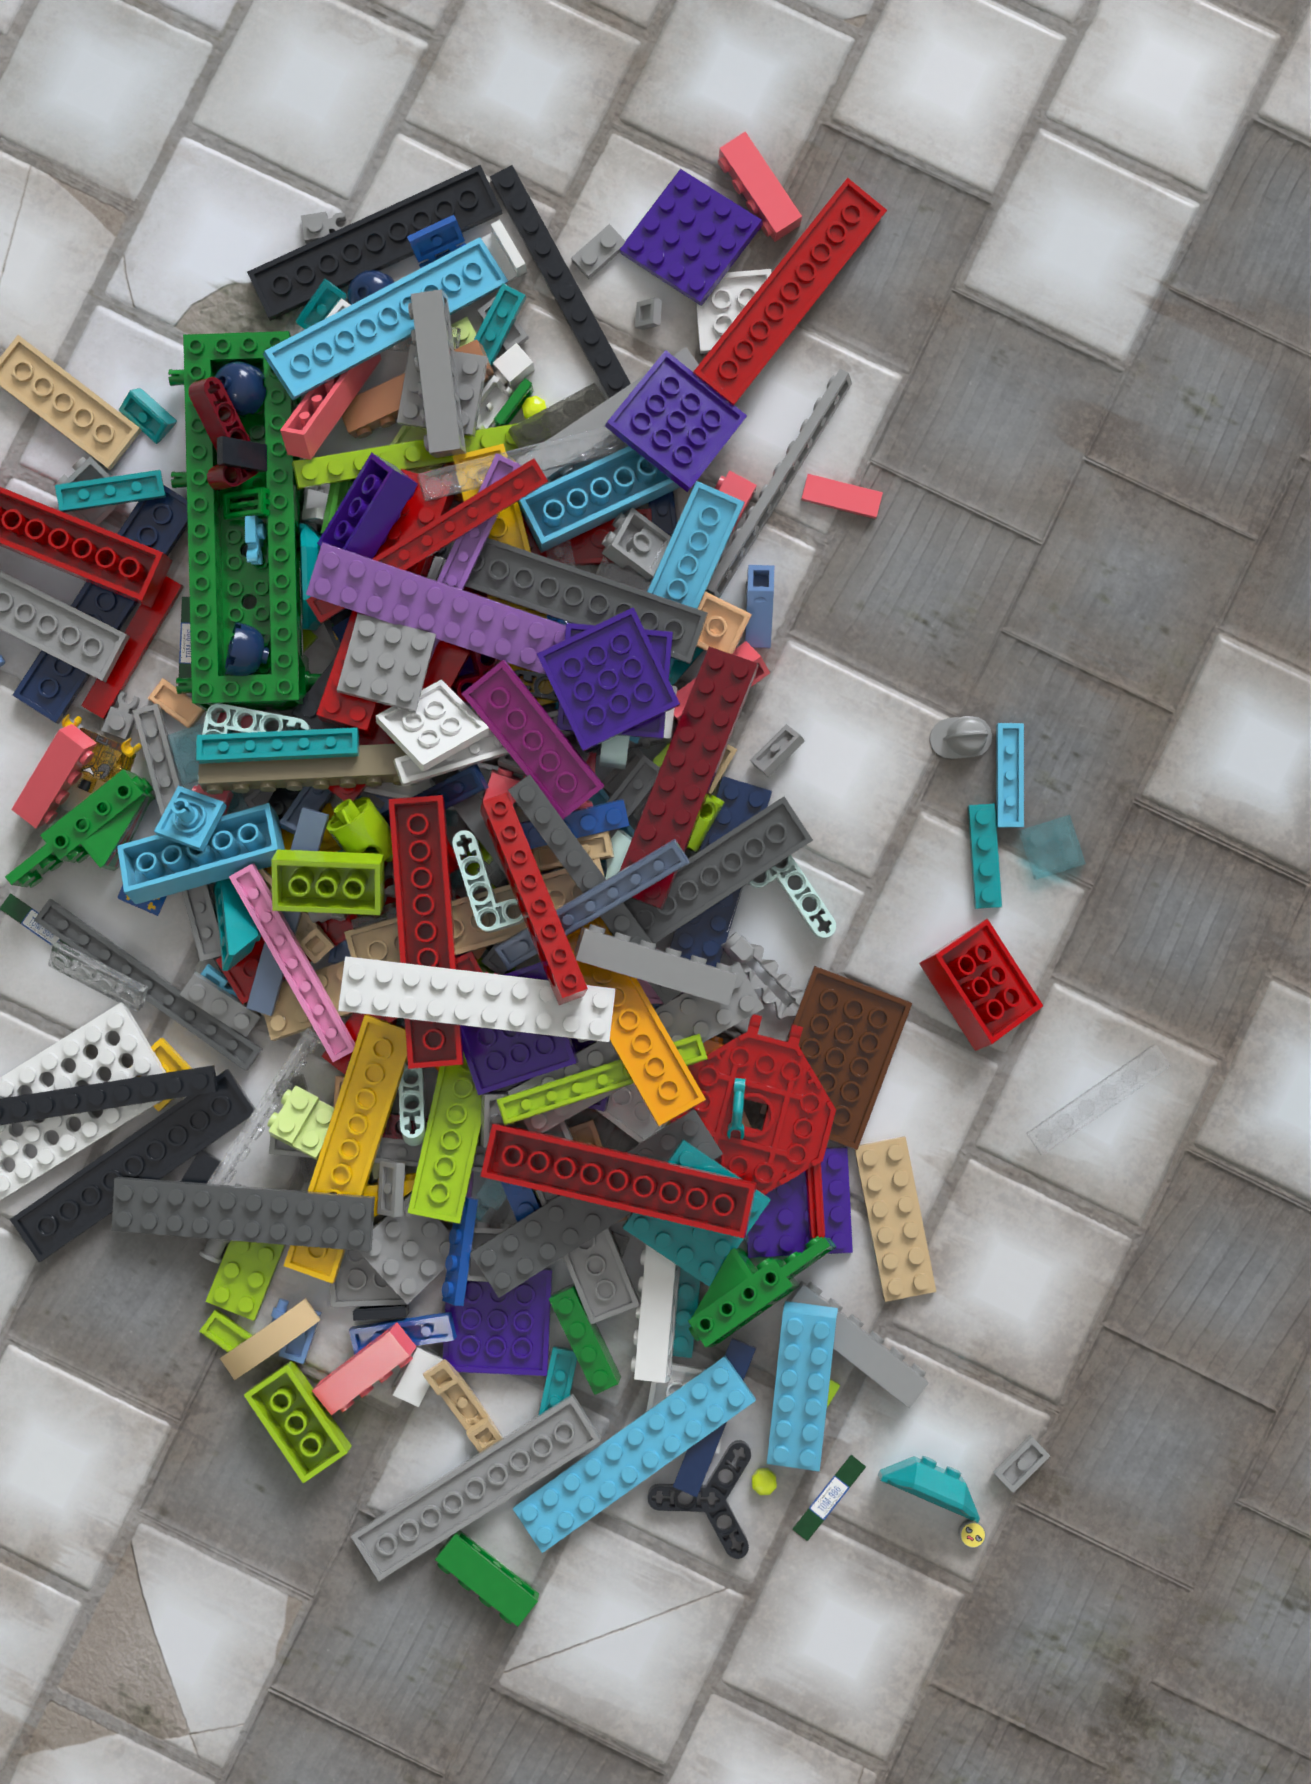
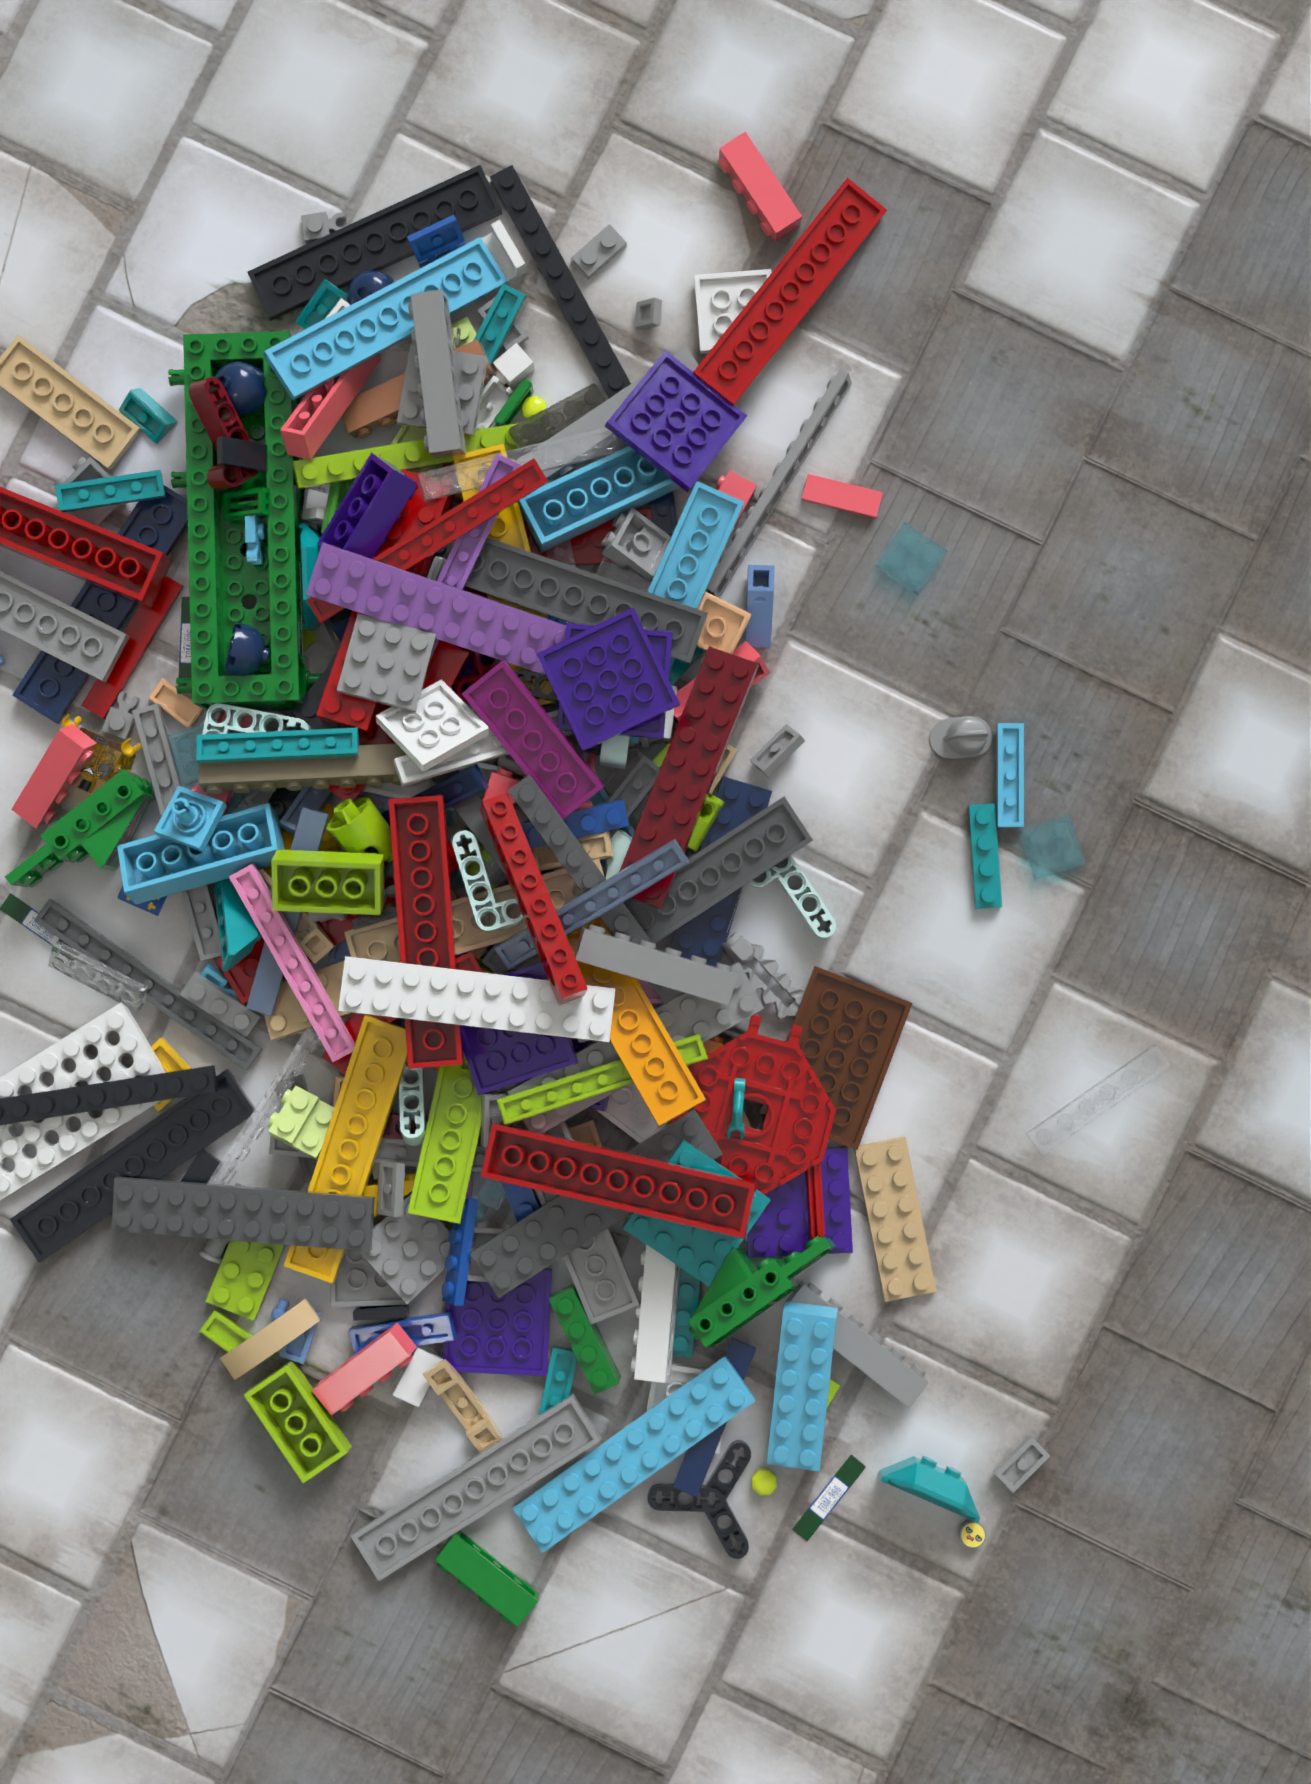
(691, 237): dark purple plate -> none
(911, 558): none -> clear light blue plate
(981, 985): red slope -> none

